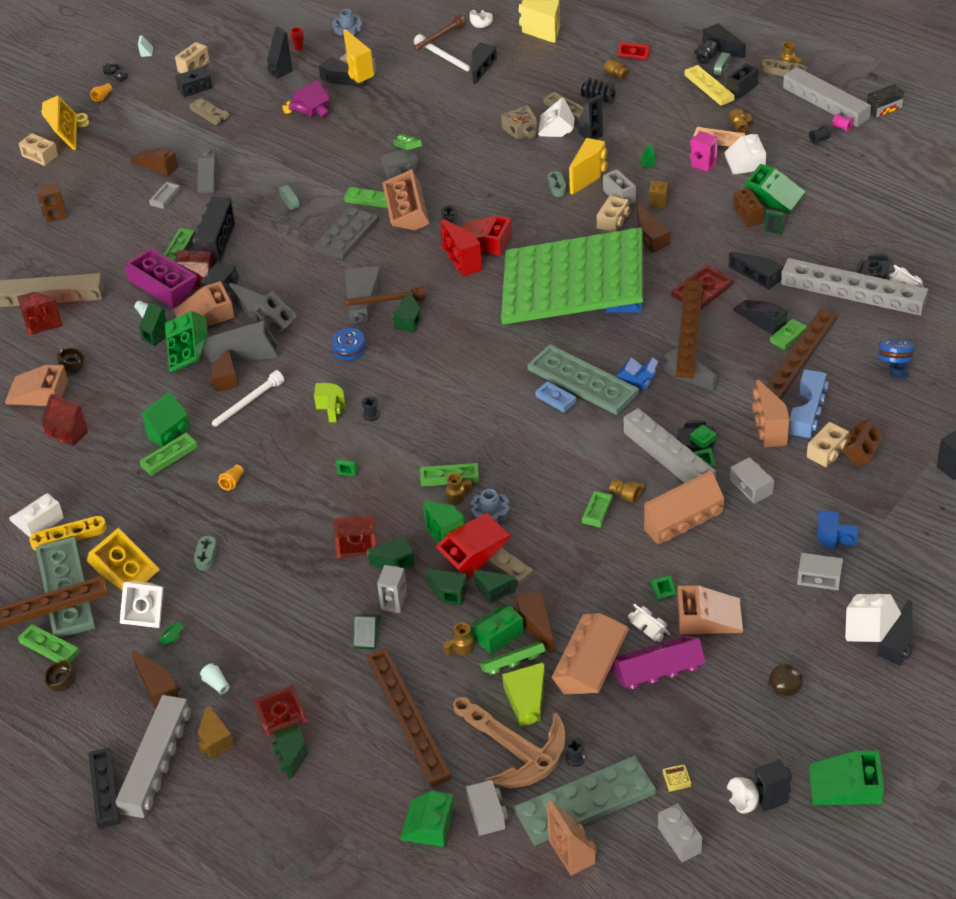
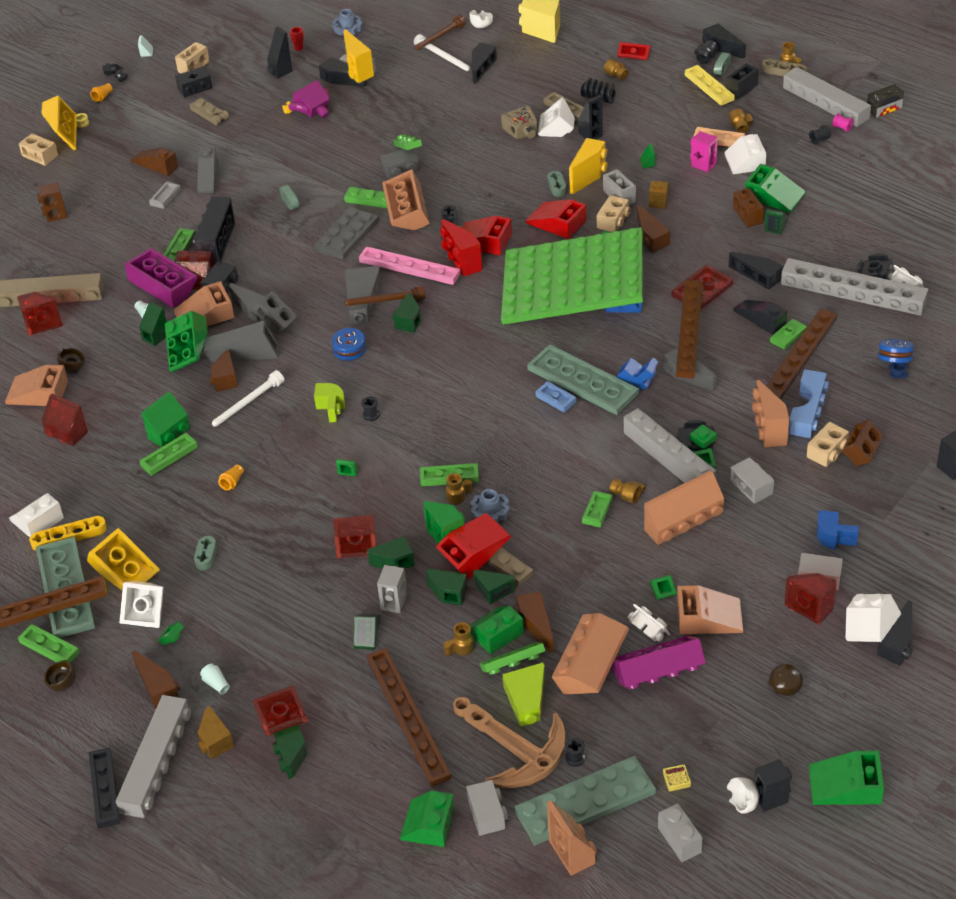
(409, 265): none -> bright pink plate
(559, 217): none -> red slope
(810, 596): none -> clear red slope

